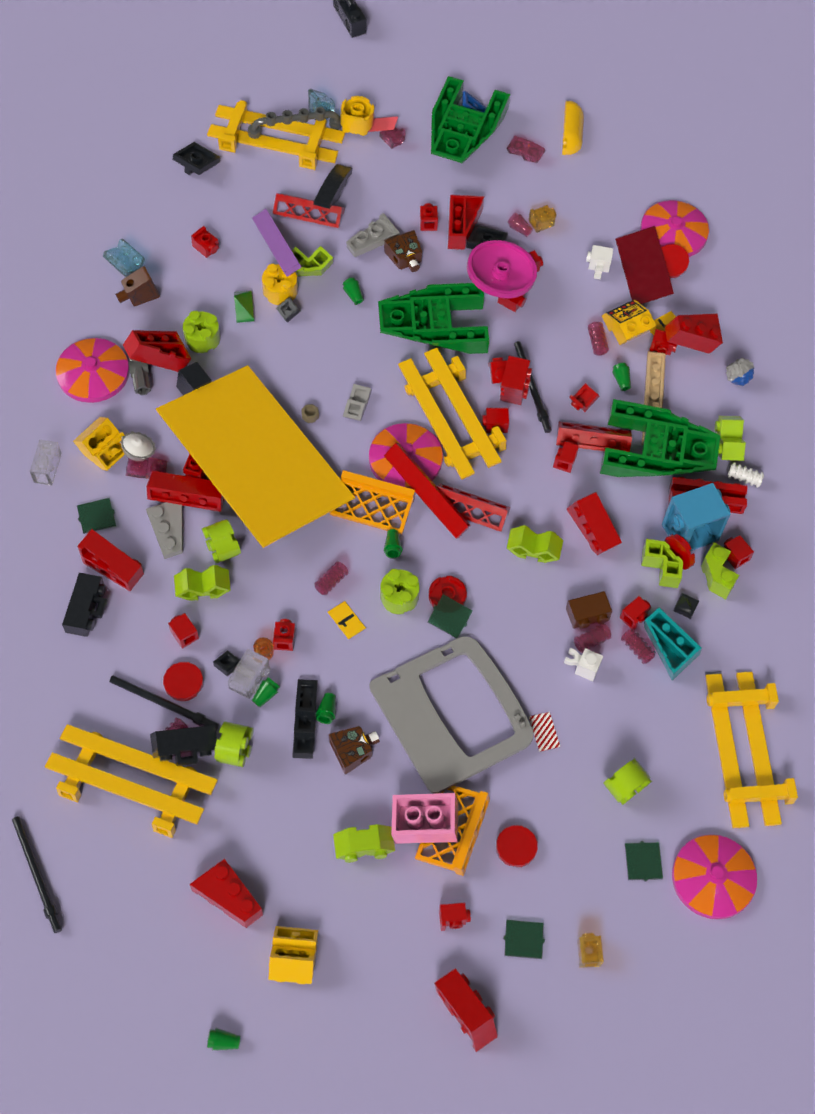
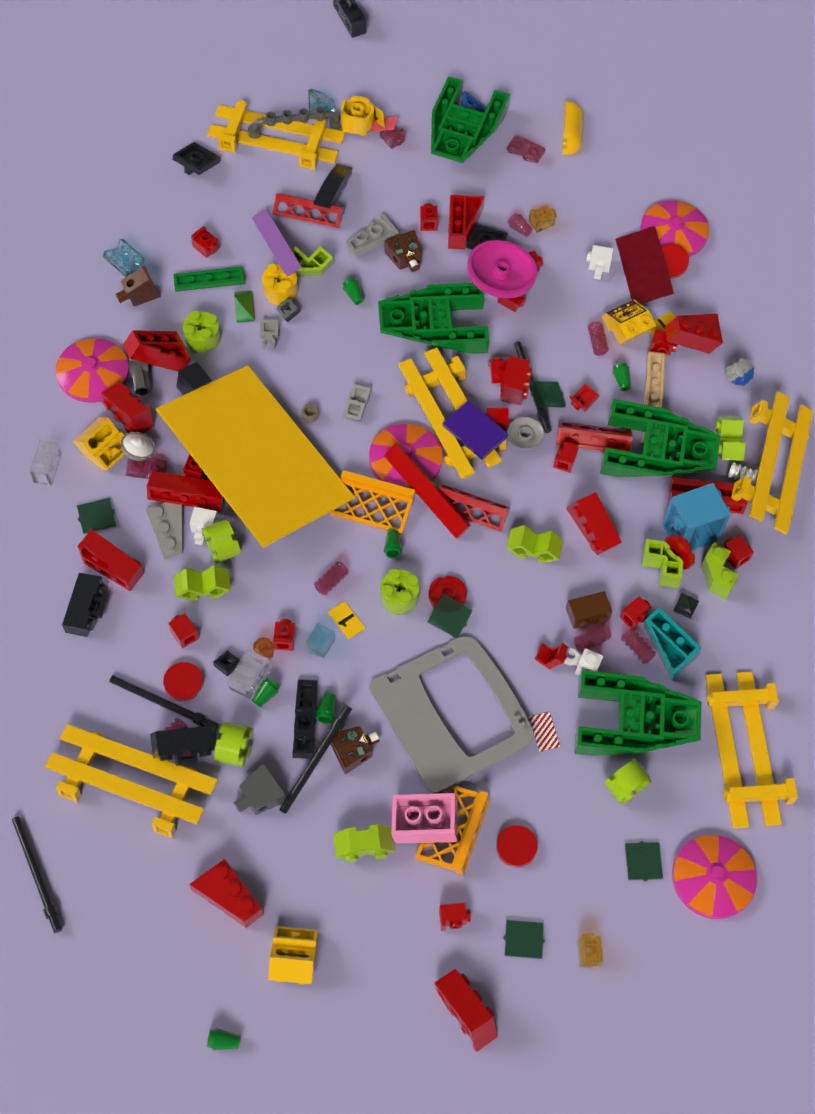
(127, 409): none -> red wedge
(200, 519): none -> white brick
(209, 279): none -> green tile
(259, 792): none -> dark grey torso
(269, 332): none -> light grey plate
(320, 640): none -> clear light blue brick
(337, 724): none -> black bar
(378, 116): none -> yellow sticker
(475, 430): none -> dark purple tile
(528, 427): none -> light grey dish
(547, 394): none -> clear green piece
(551, 657): none -> red bracket
(647, 720): none -> green wedge
(777, 425): none -> yellow fence

